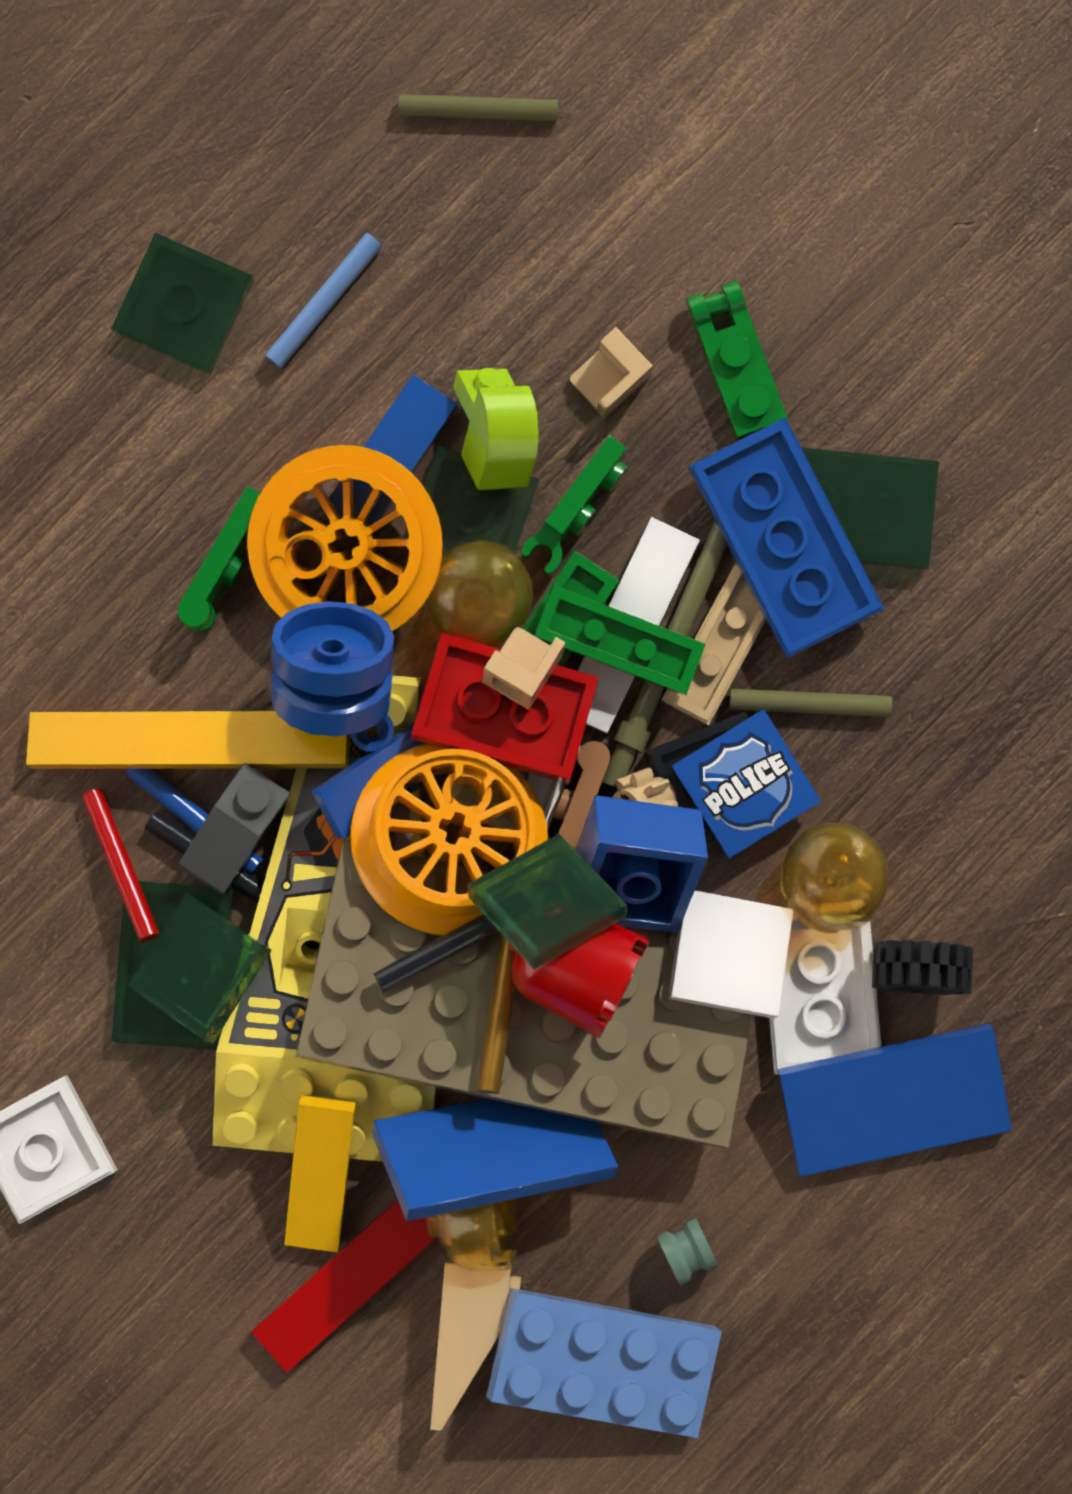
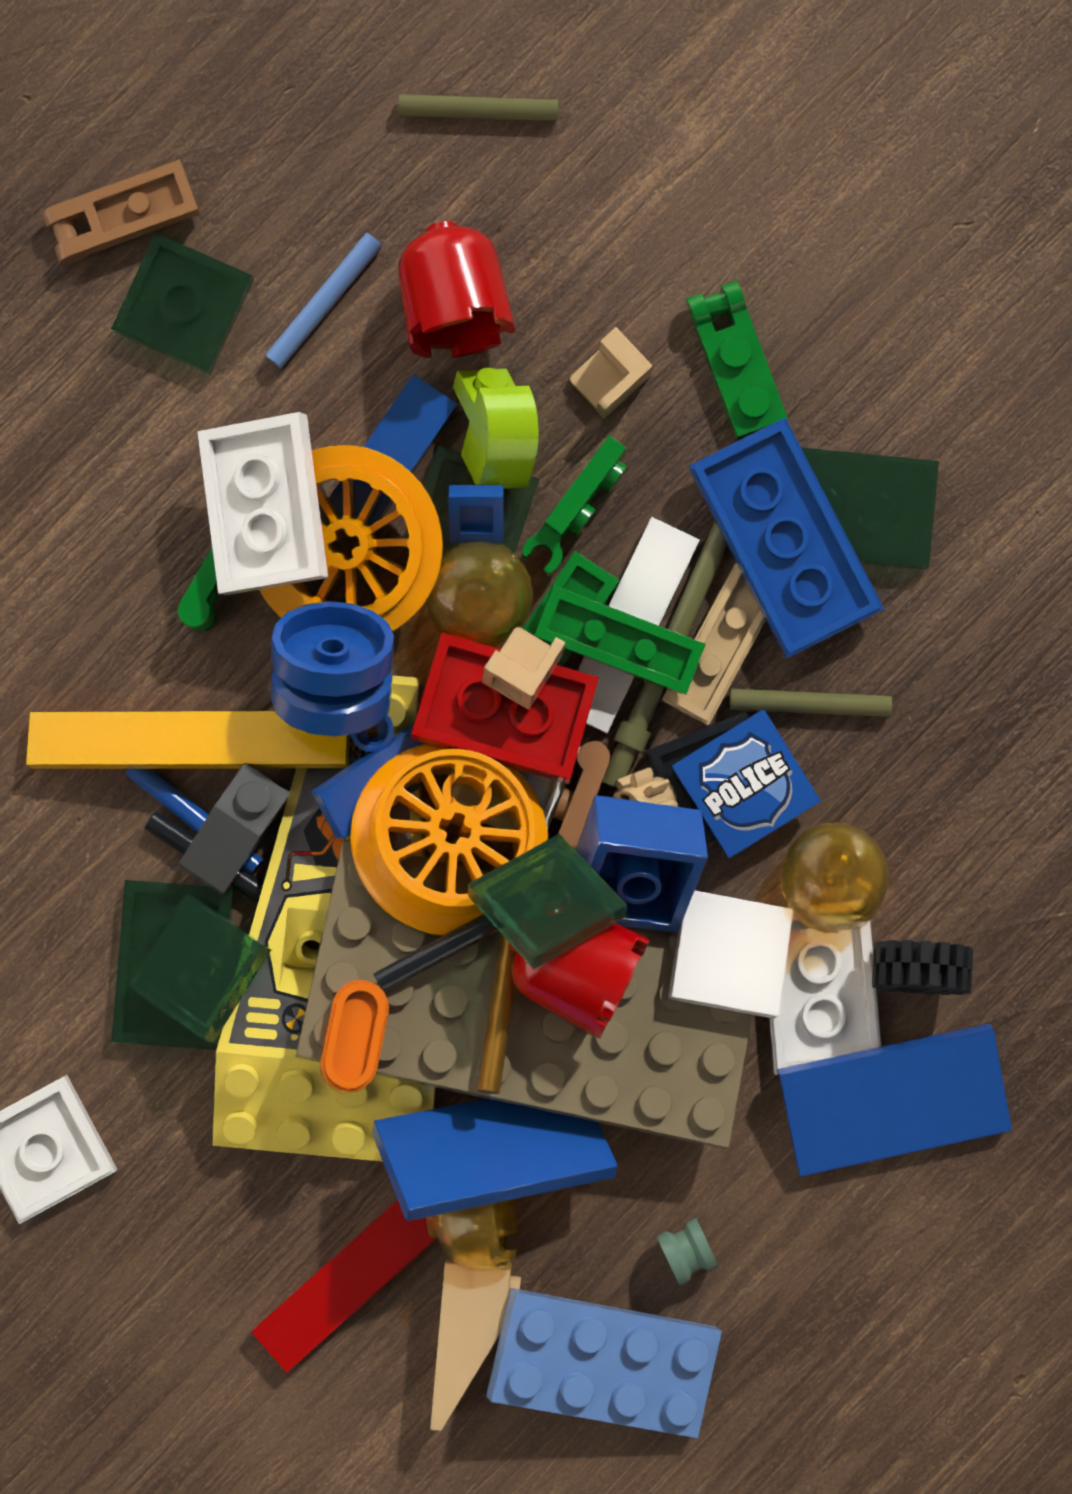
(120, 865): red bar -> none
(121, 211): none -> medium nougat plate
(262, 504): none -> white plate
(319, 1173): yellow tile -> none
(354, 1036): none -> orange tile
(453, 292): none -> red cylinder
(476, 513): none -> blue tile

